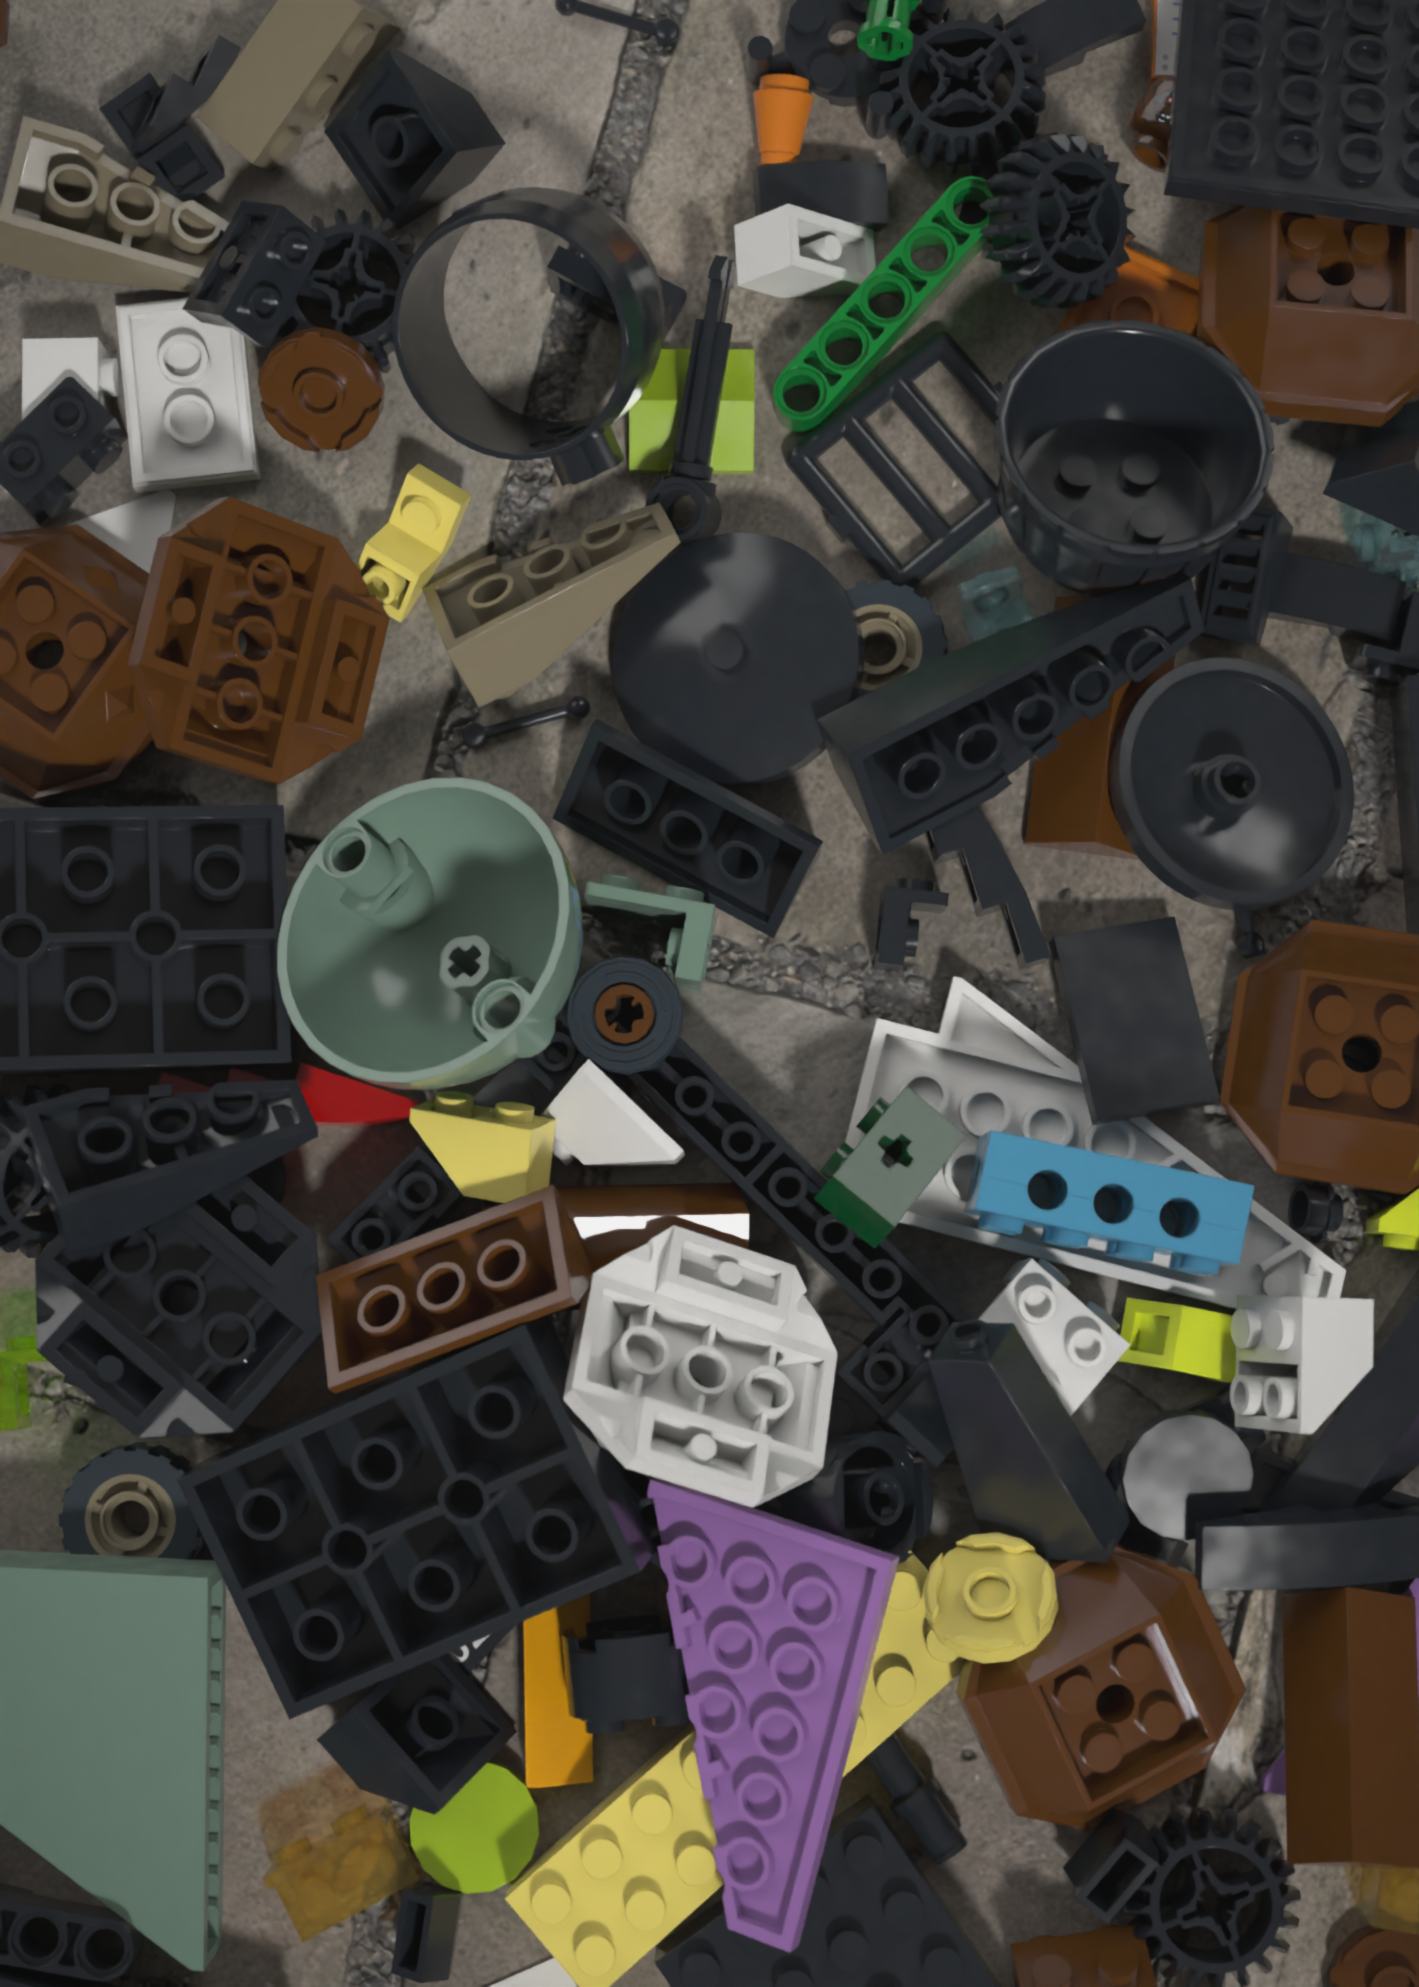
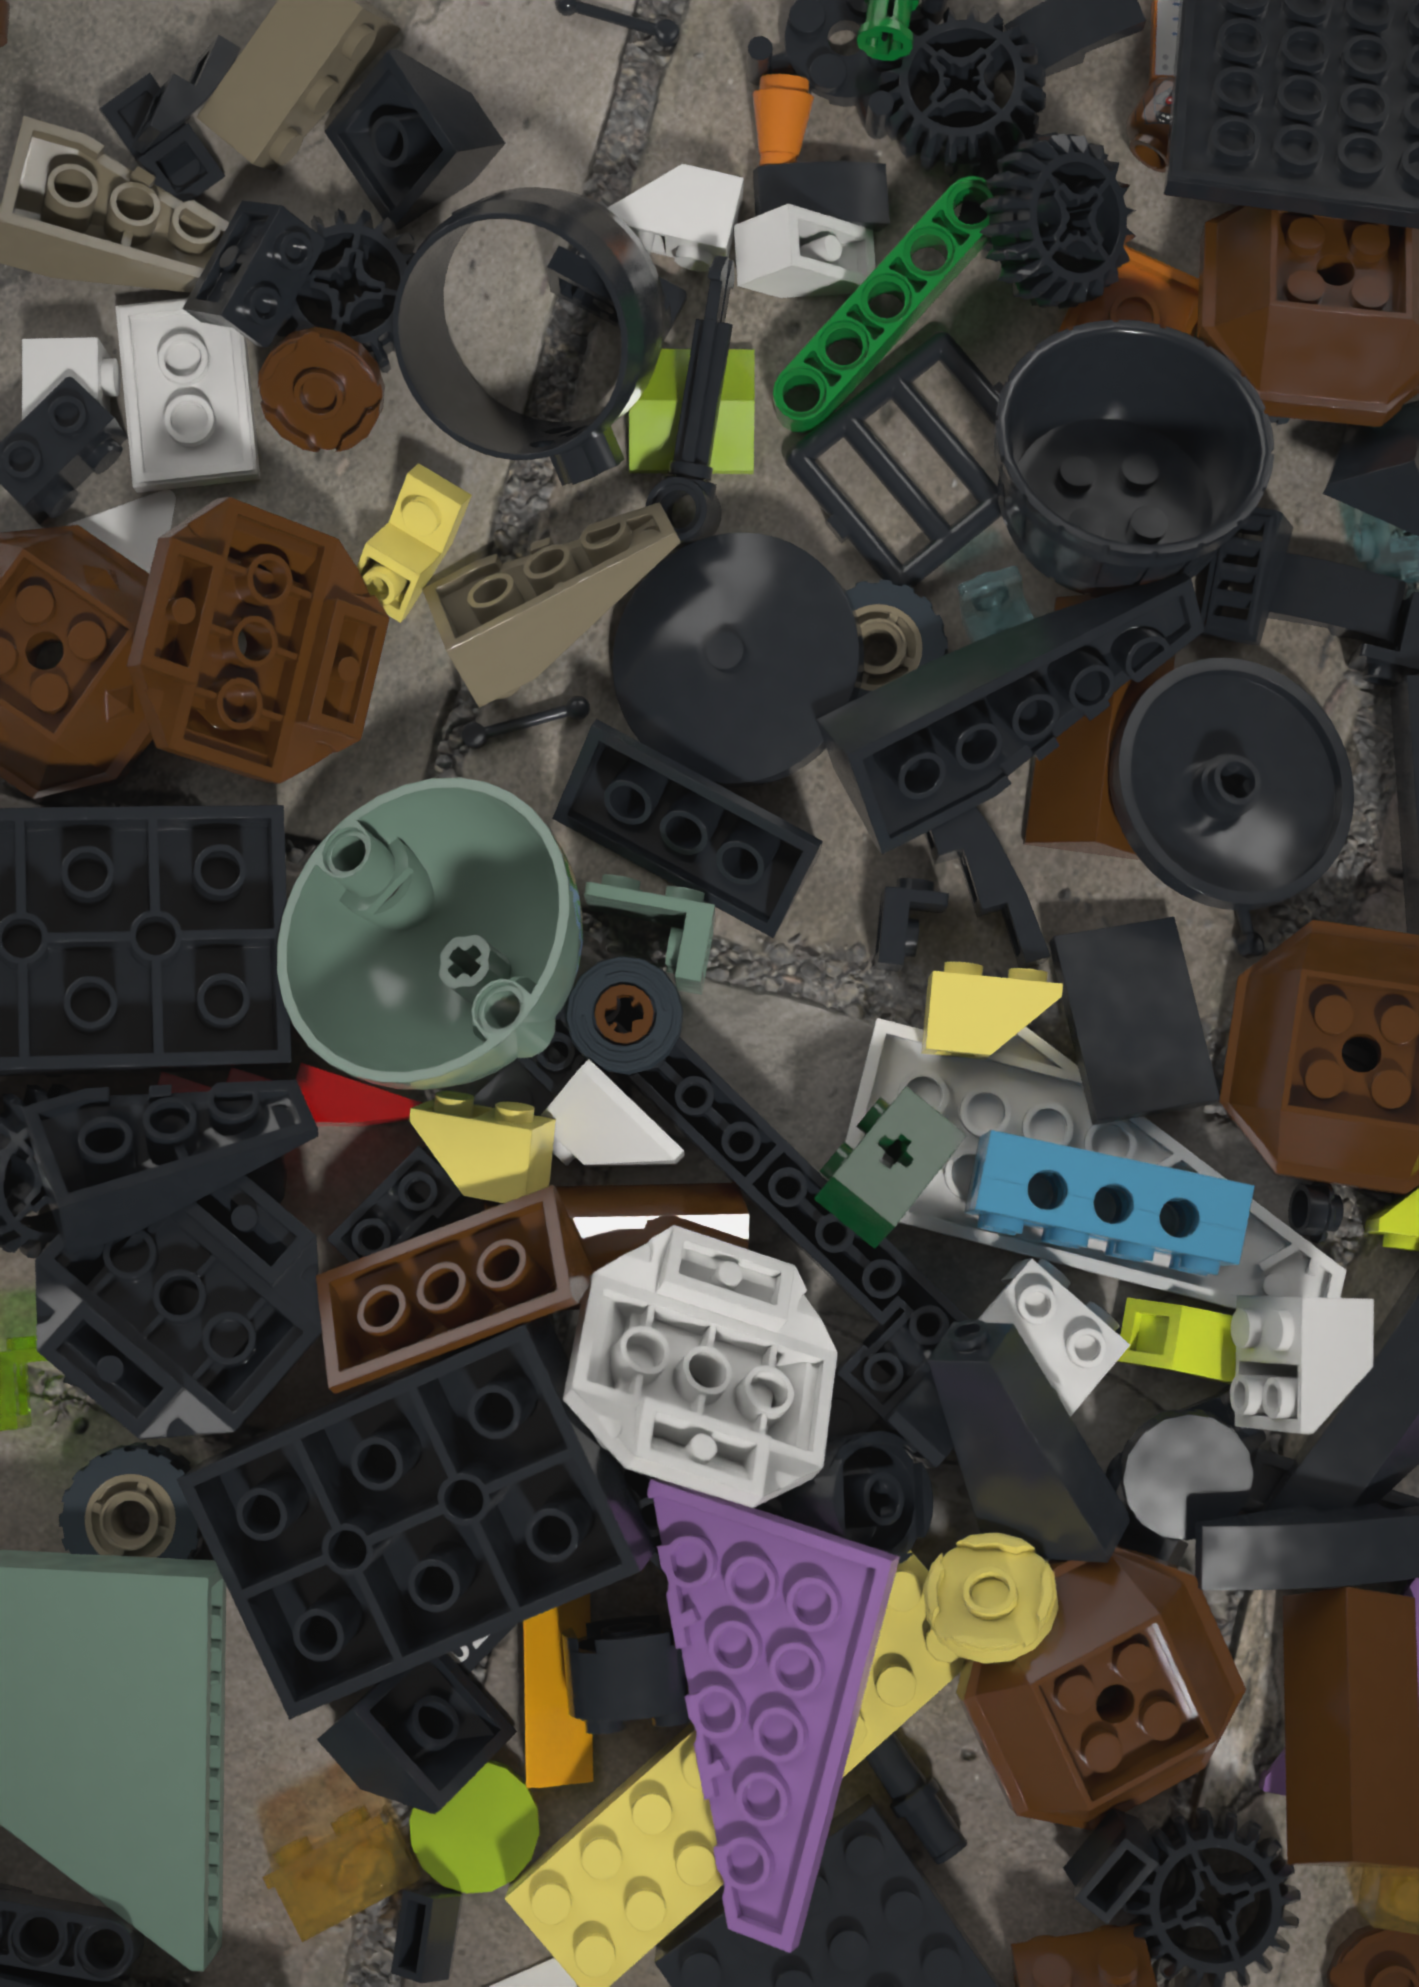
(685, 215): none -> white slope
(978, 1013): none -> light yellow slope

